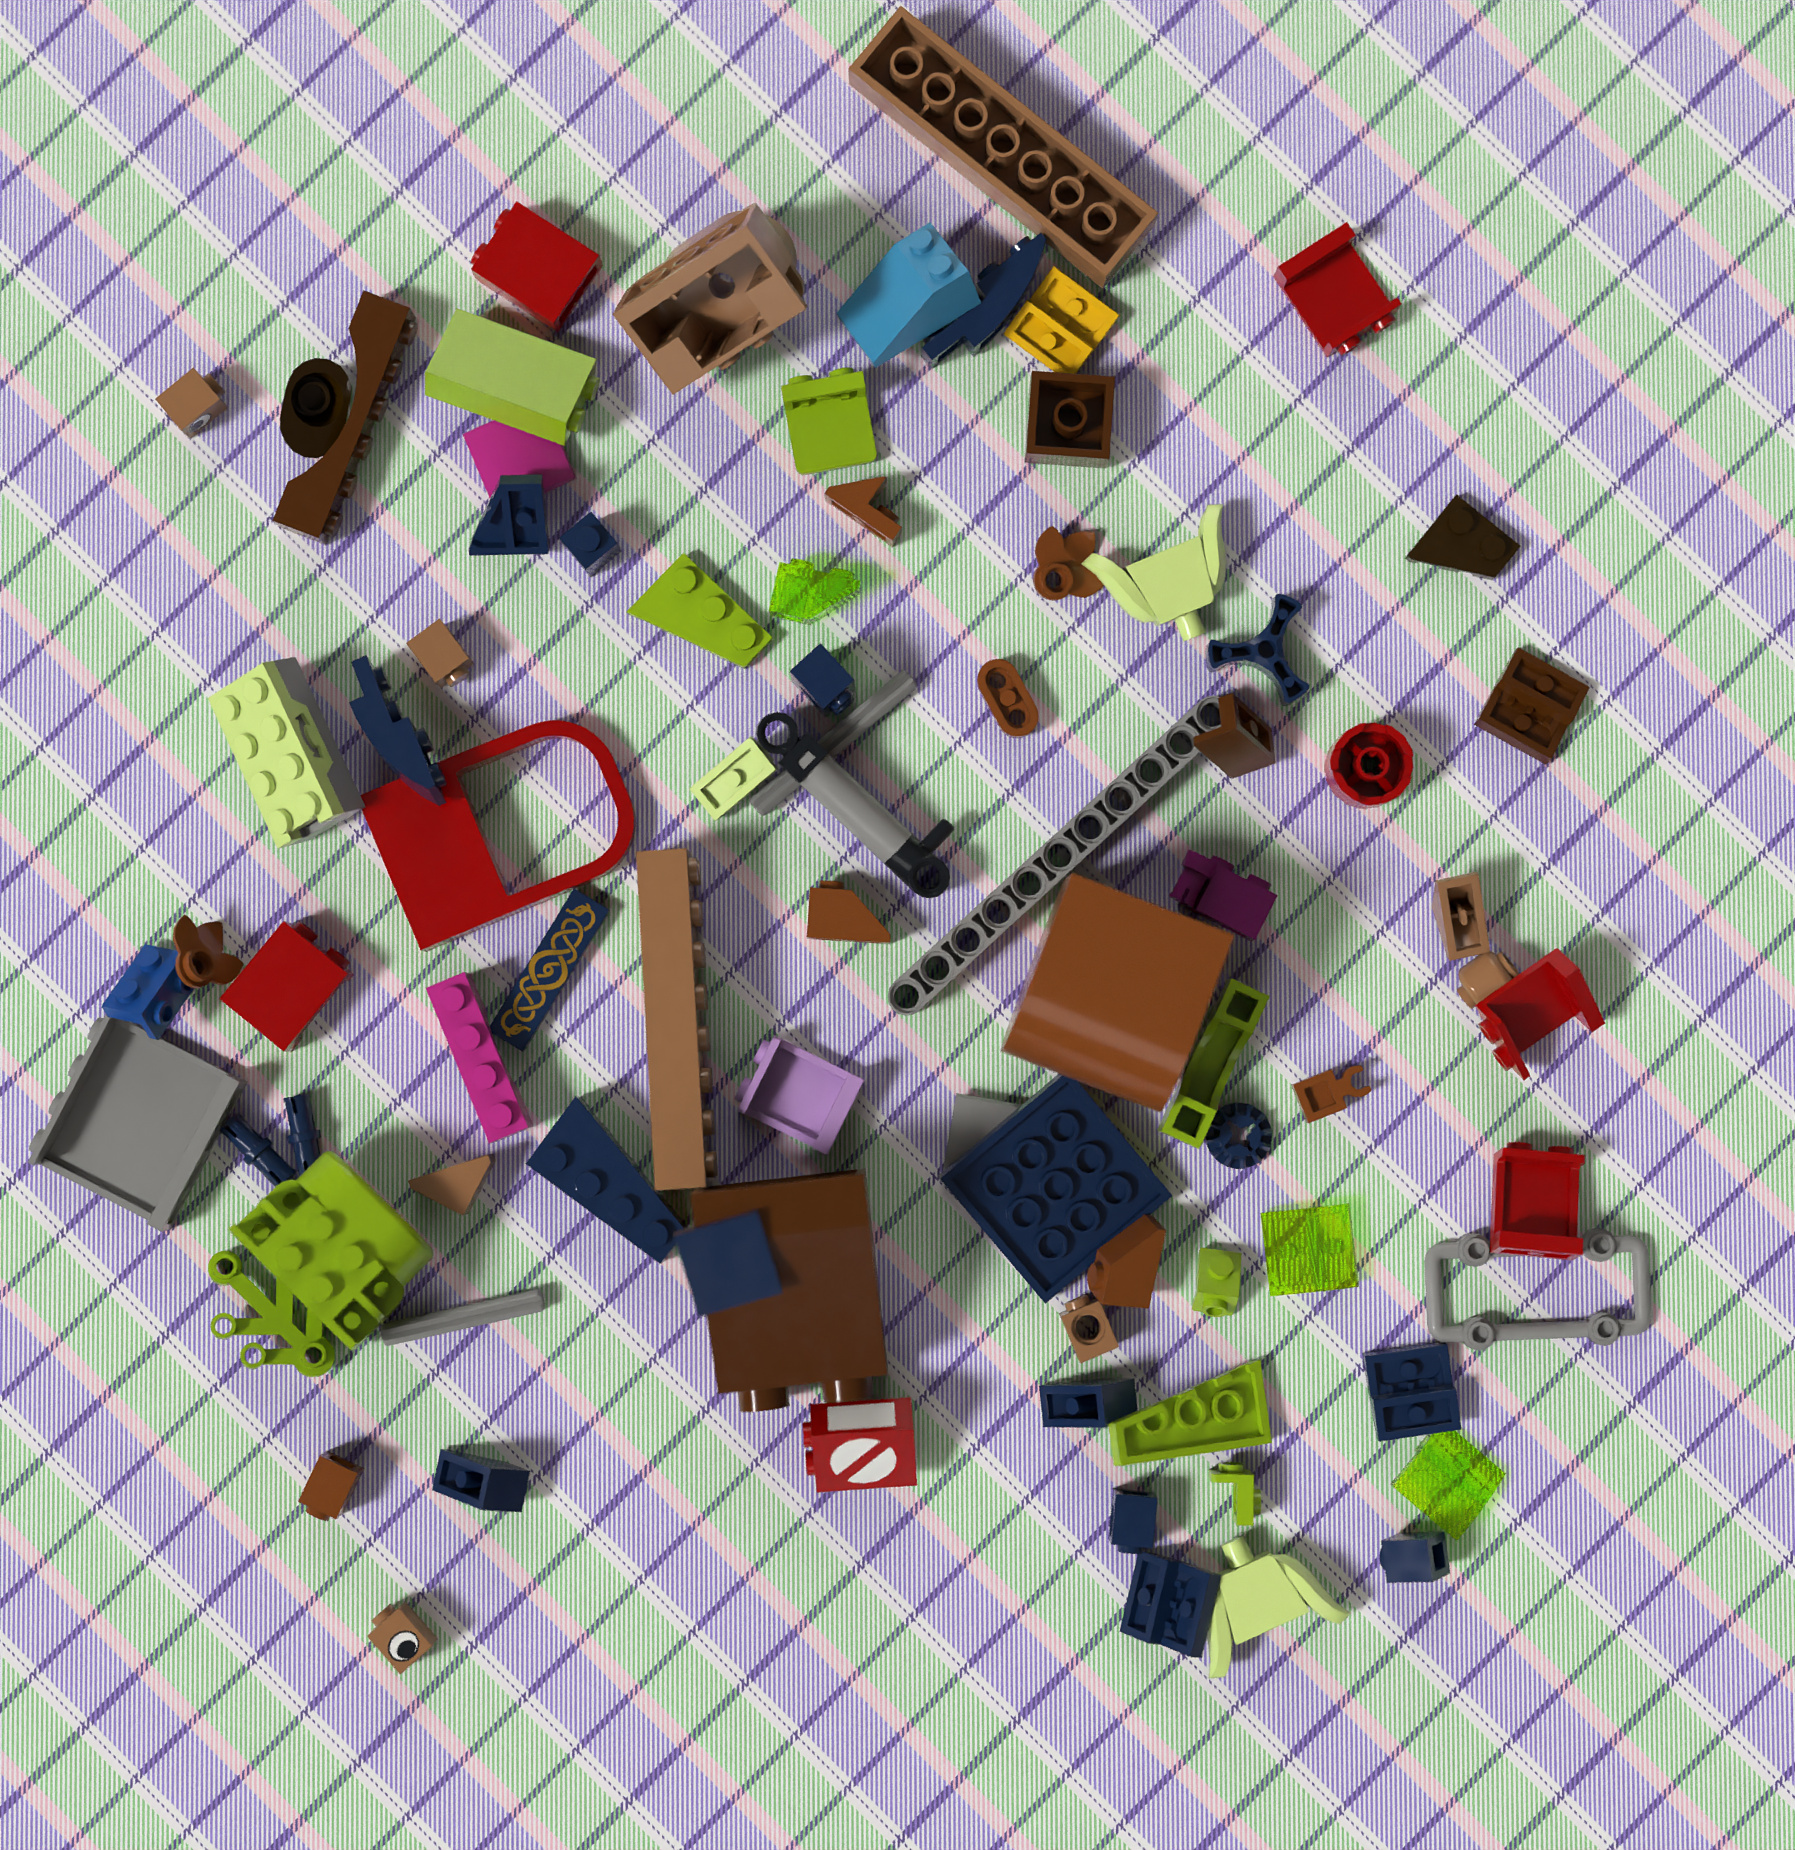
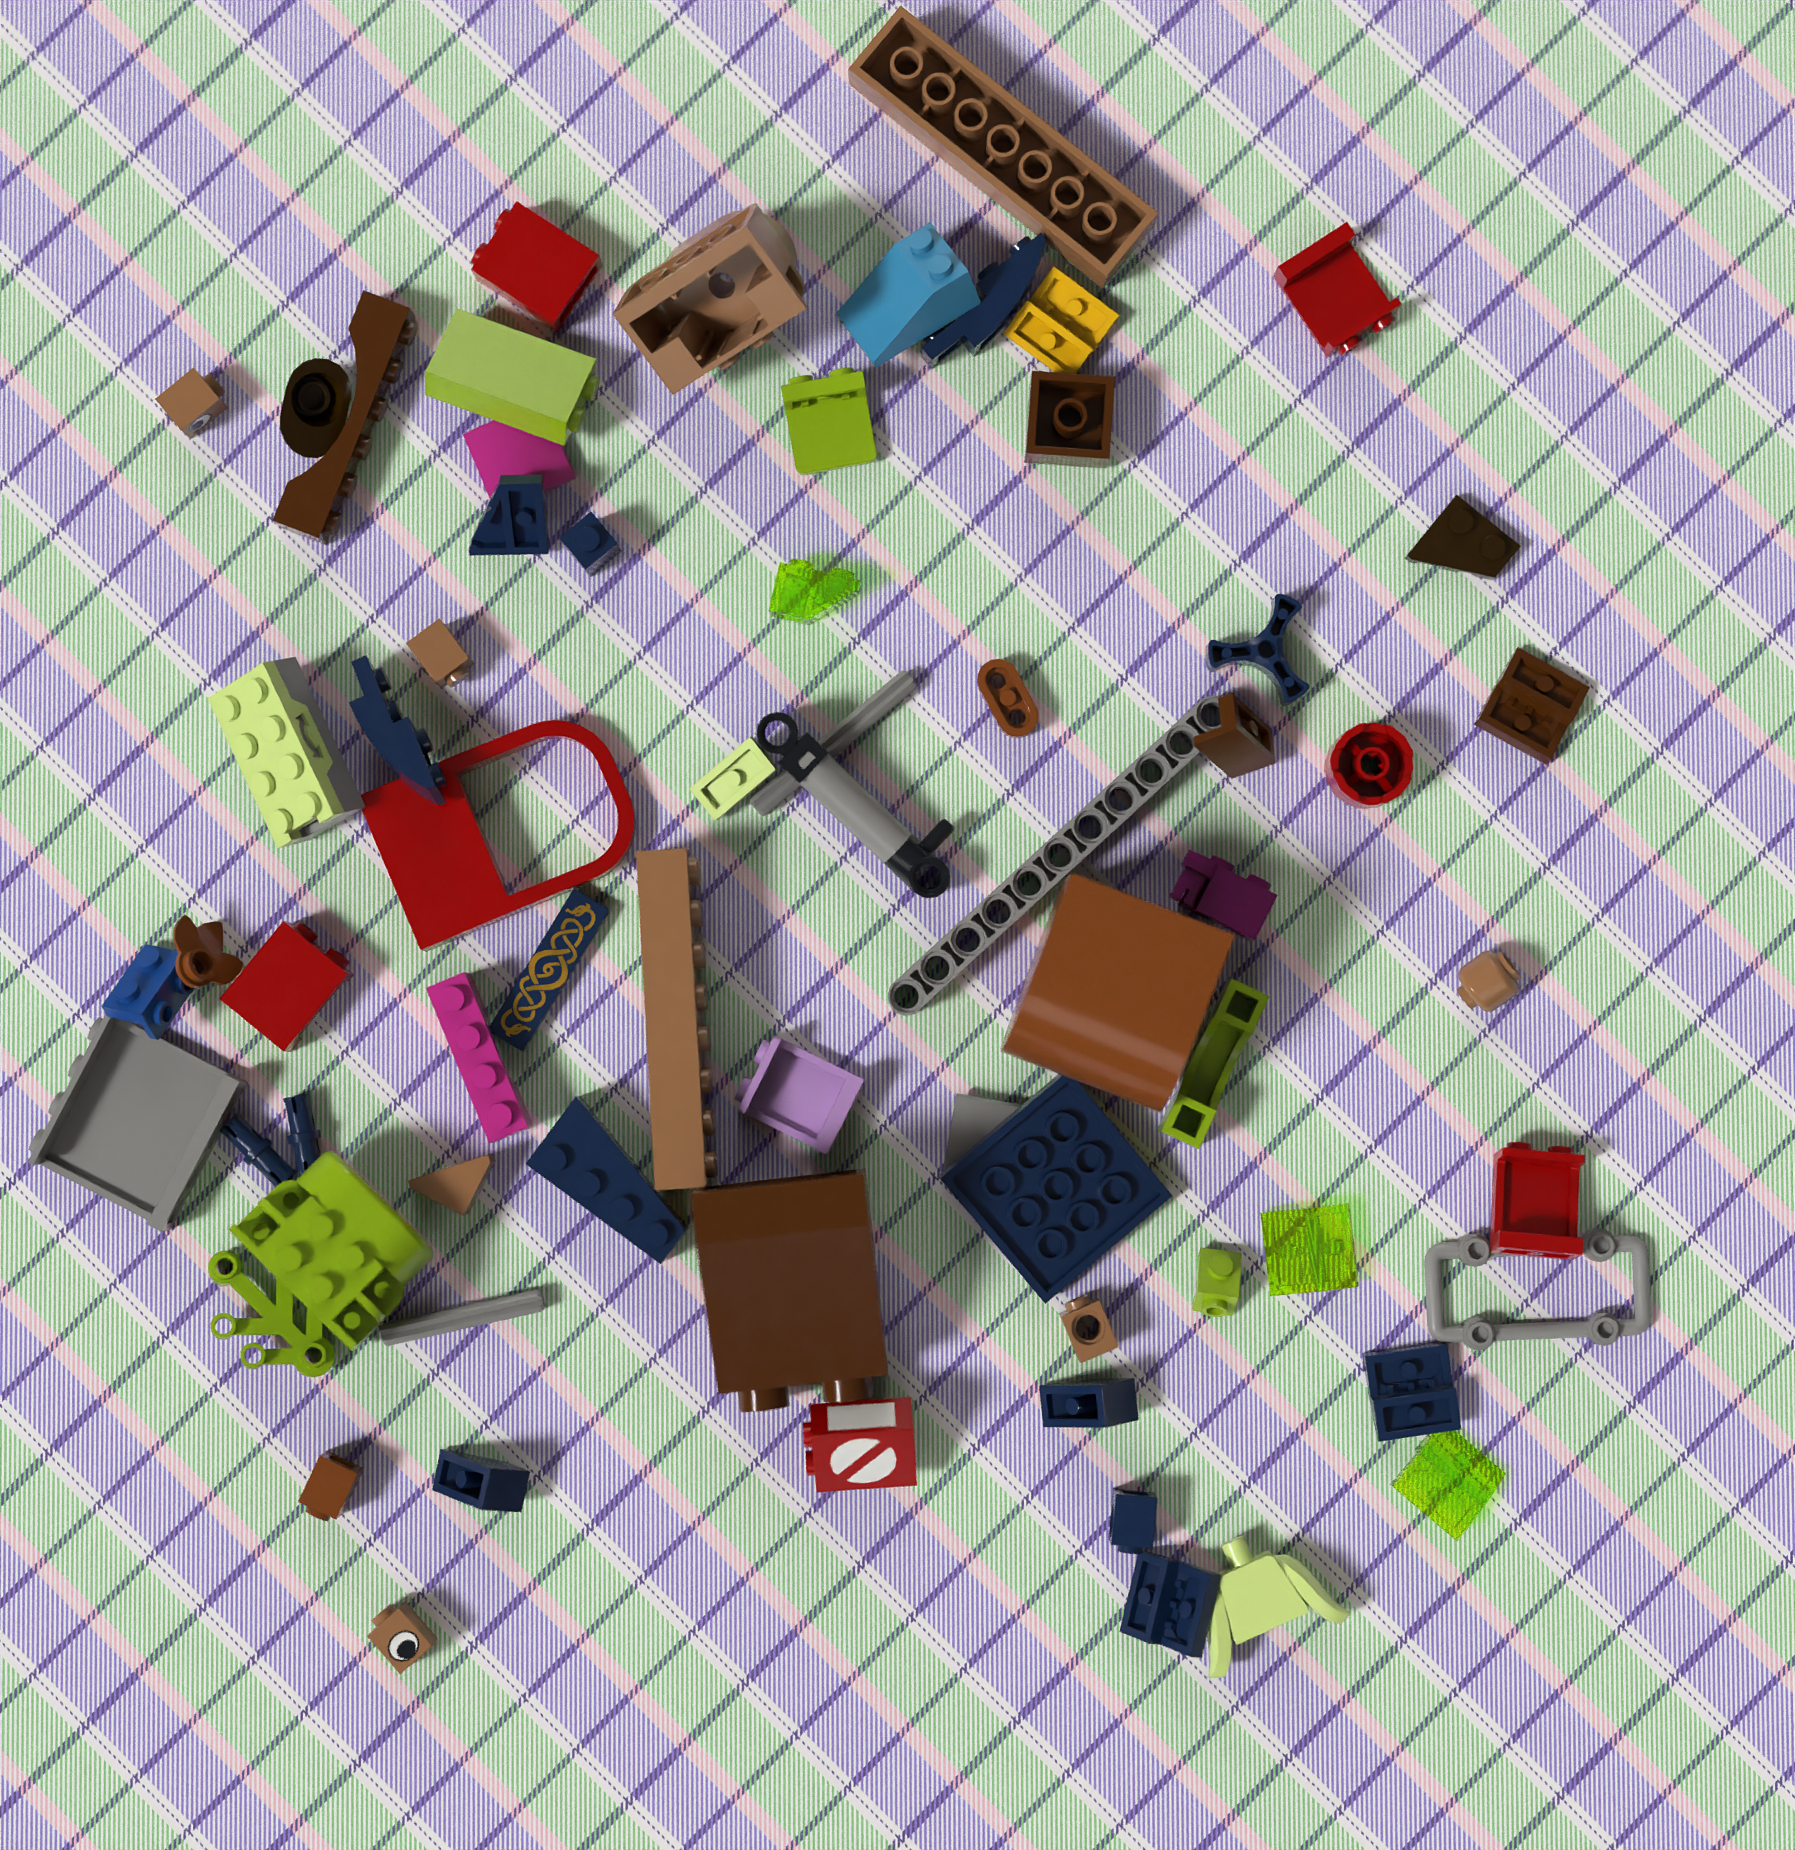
(699, 611): lime wing -> none
(728, 1263): dark blue tile -> none
(824, 681): dark blue brick -> none
(842, 916): dark orange slope -> none
(856, 502): dark orange slope -> none
(1065, 559): dark orange plate -> none
(1128, 1265): dark orange slope -> none
(1171, 581): yellowish green torso -> none
(1202, 1419): lime wing -> none
(1236, 1155): dark blue gear -> none
(1245, 1498): lime bracket -> none
(1324, 1094): dark orange plate -> none
(1415, 1557): dark blue brick -> none
(1460, 916): medium nougat slope -> none
(1534, 1007): red panel -> none

